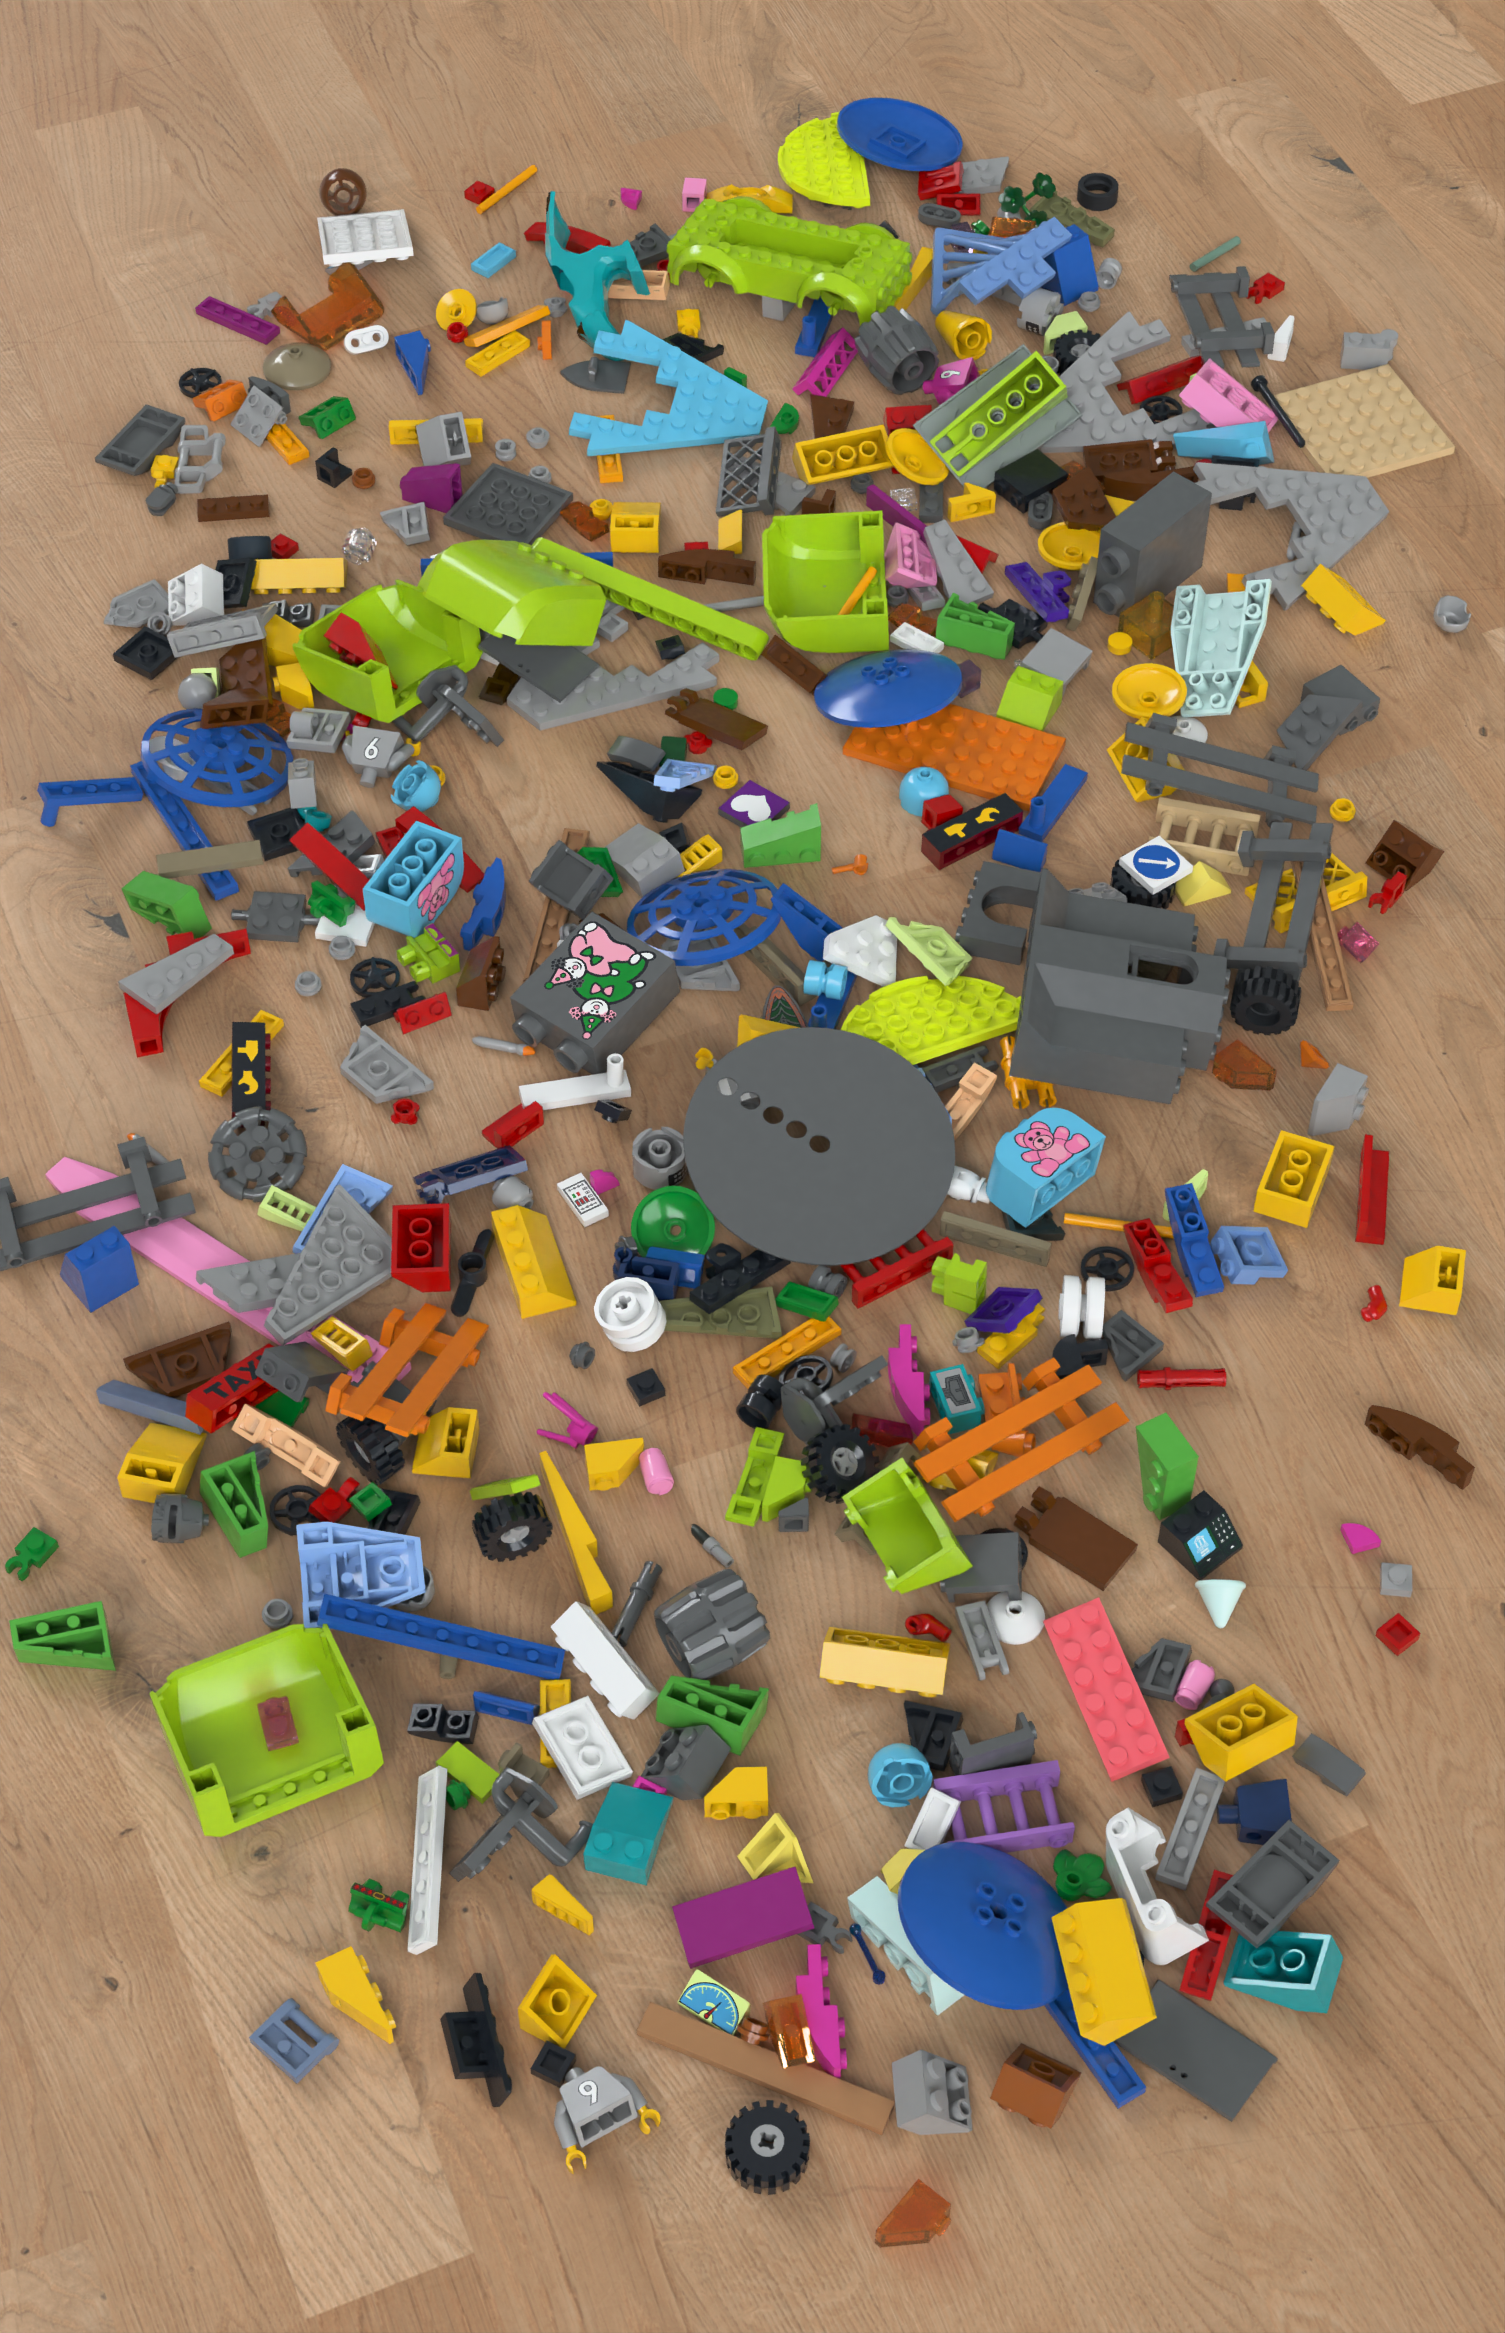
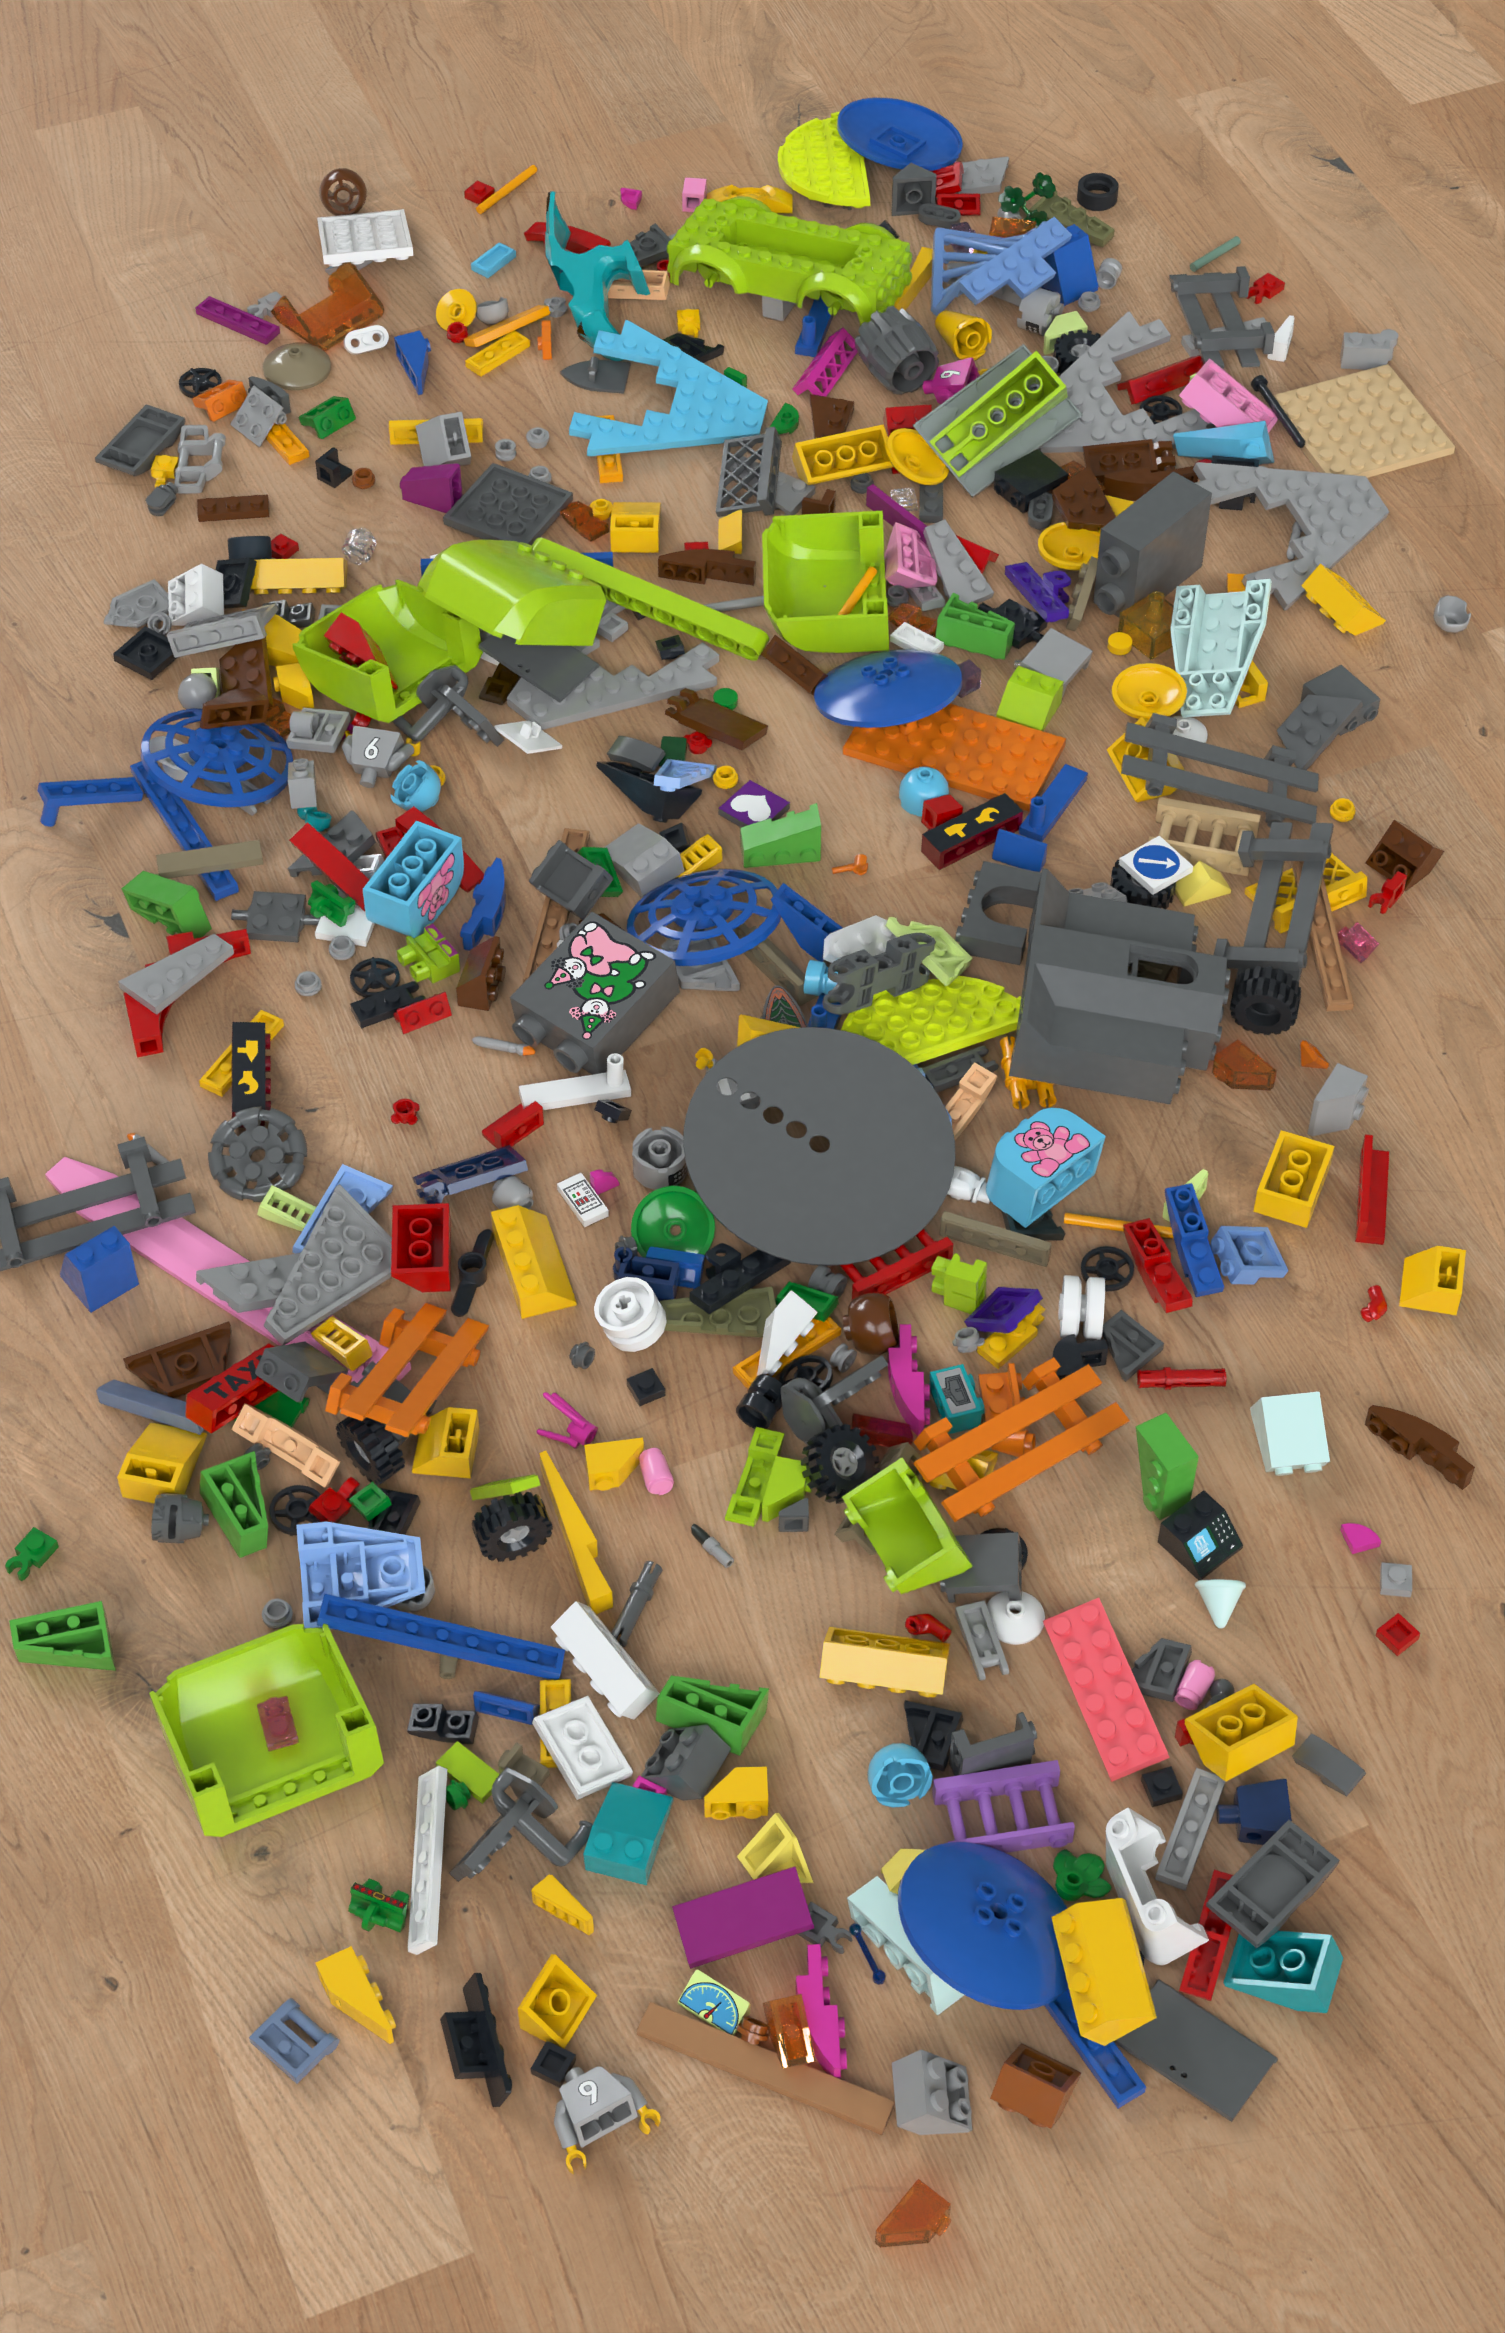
(275, 832): black tile -> none
(382, 1070): light grey wing -> none
(408, 523): light grey wing -> none
(528, 736): none -> white piece
(711, 1625): dark grey wheel -> none
(766, 2163): black wheel -> none
(781, 1329): none -> white slope
(865, 975): none -> dark grey piece
(871, 1323): none -> reddish brown wheel
(911, 189): none -> dark grey slope
(933, 1820): white tile -> none
(973, 503): yellow slope -> none
(980, 227): green plate -> none
(1075, 1538): reddish brown tile -> none
(1291, 1433): none -> light aqua slope

